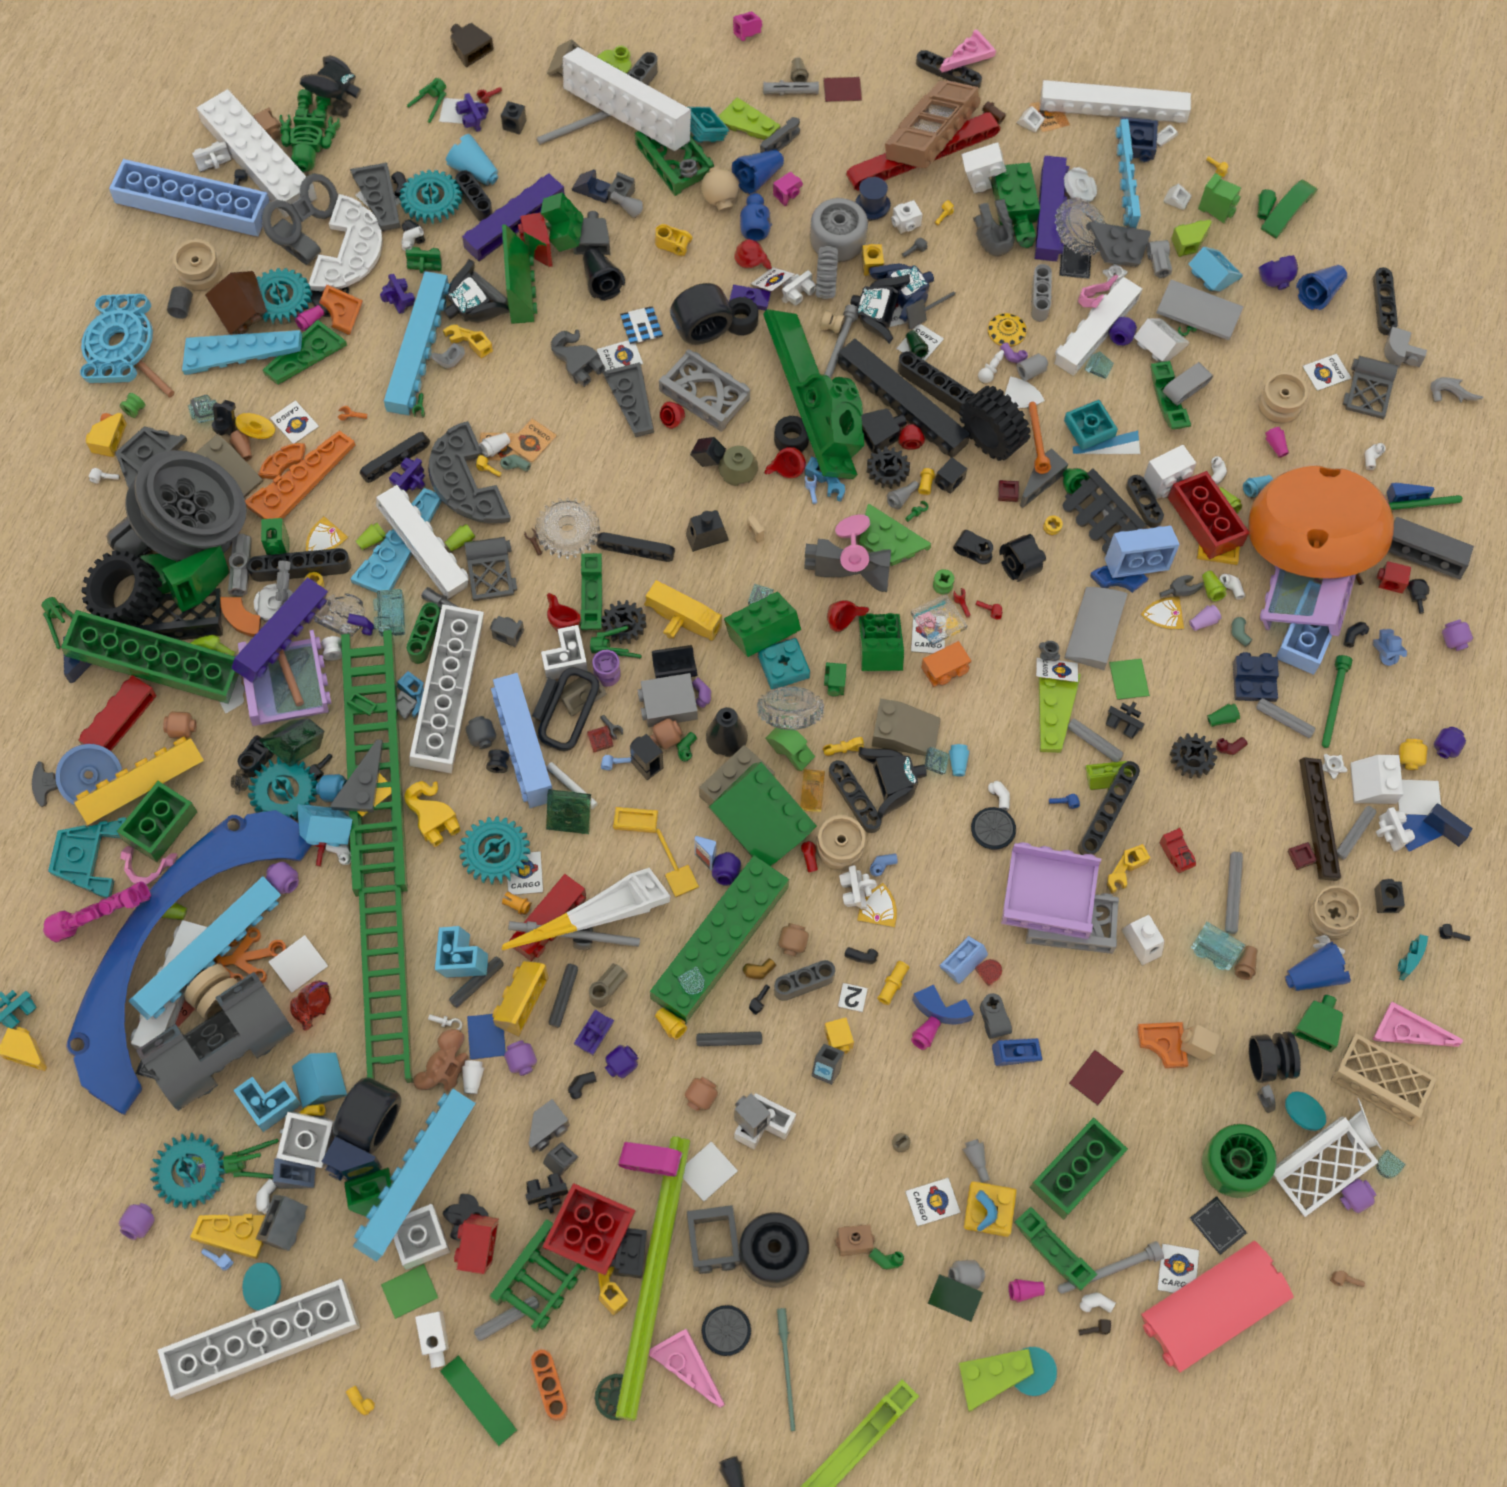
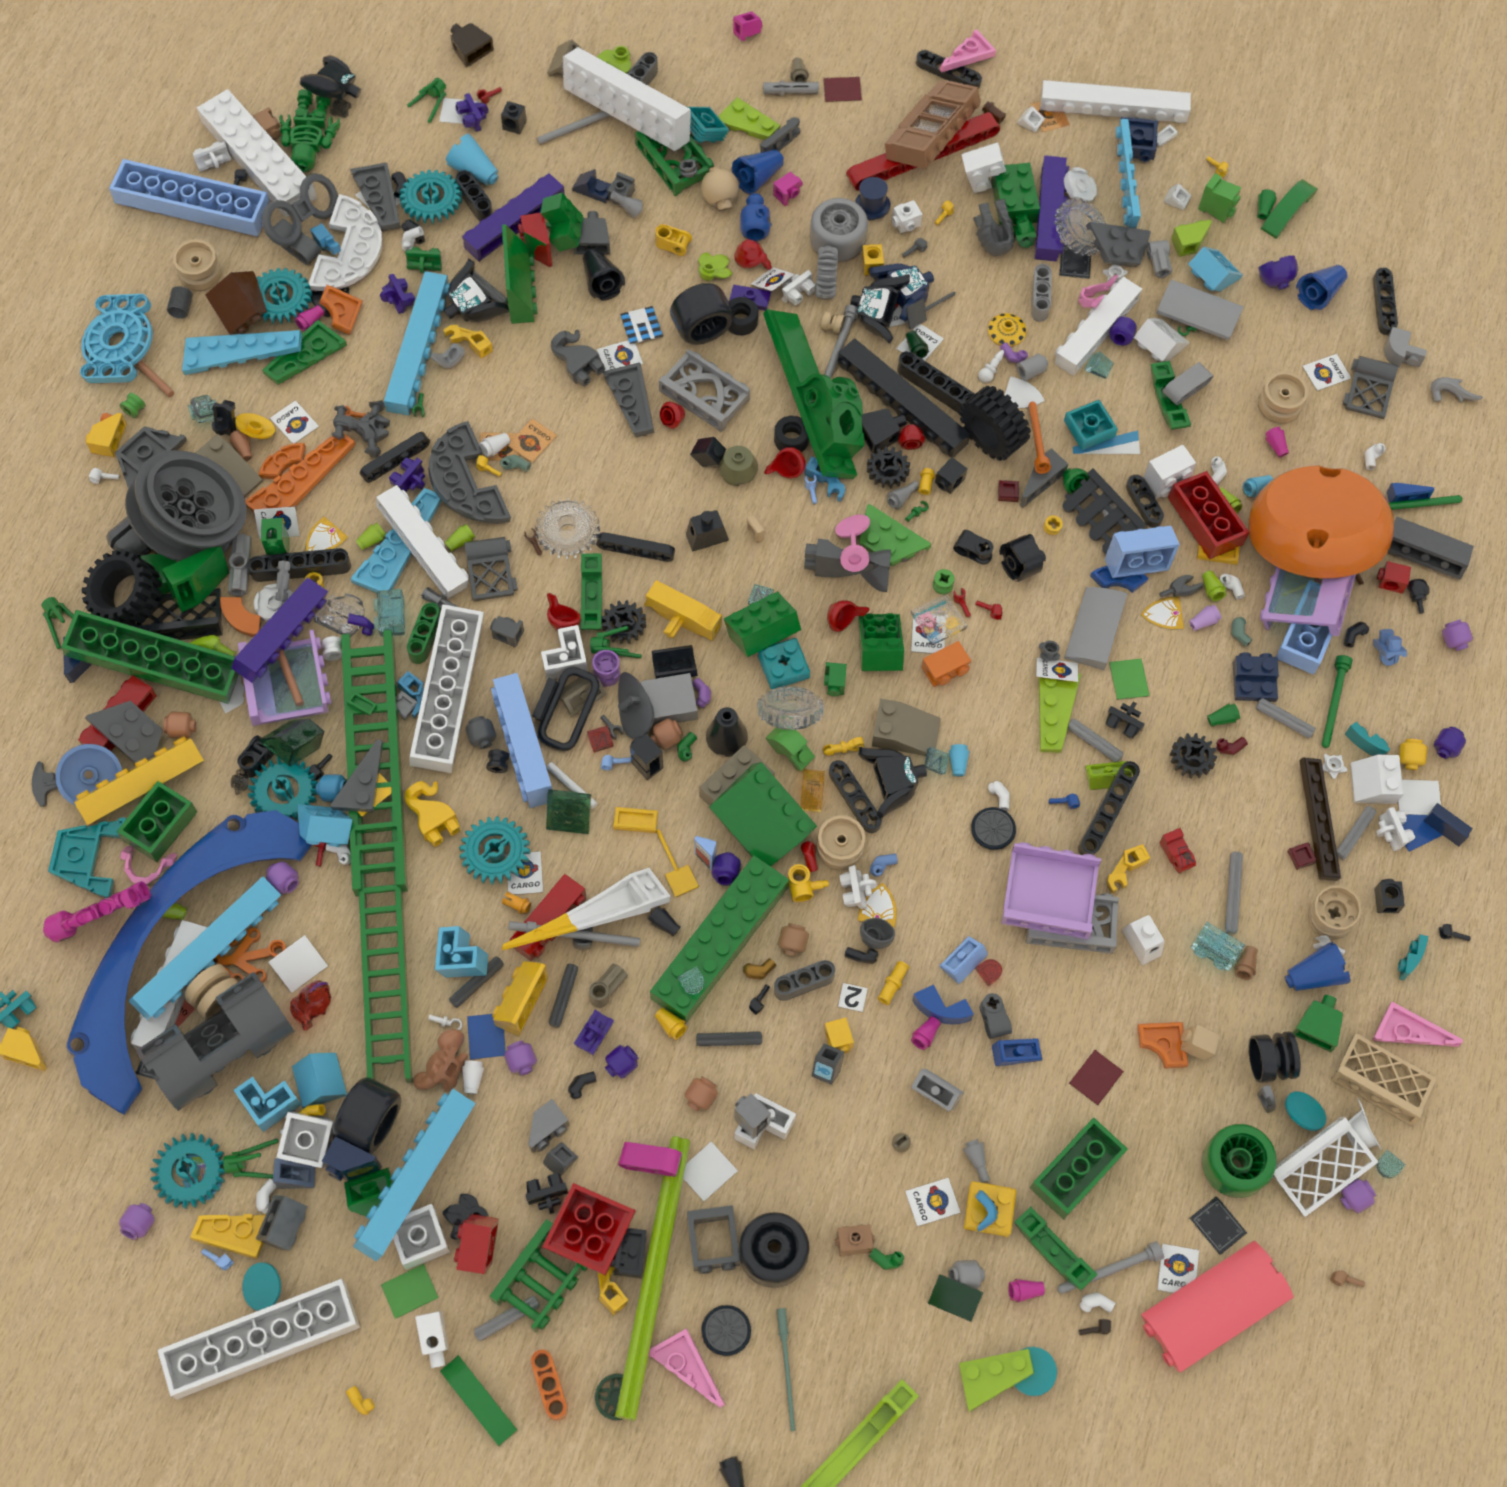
(128, 730): none -> dark grey wing
(288, 515): none -> white sticker
(325, 239): none -> dark azure piece
(368, 427): none -> dark grey piece
(634, 706): none -> dark grey shield
(664, 921): none -> black cone
(713, 266): none -> lime plate
(803, 890): none -> yellow piece
(877, 933): none -> dark grey piece
(937, 1090): none -> light grey brick
(1371, 745): none -> teal slope

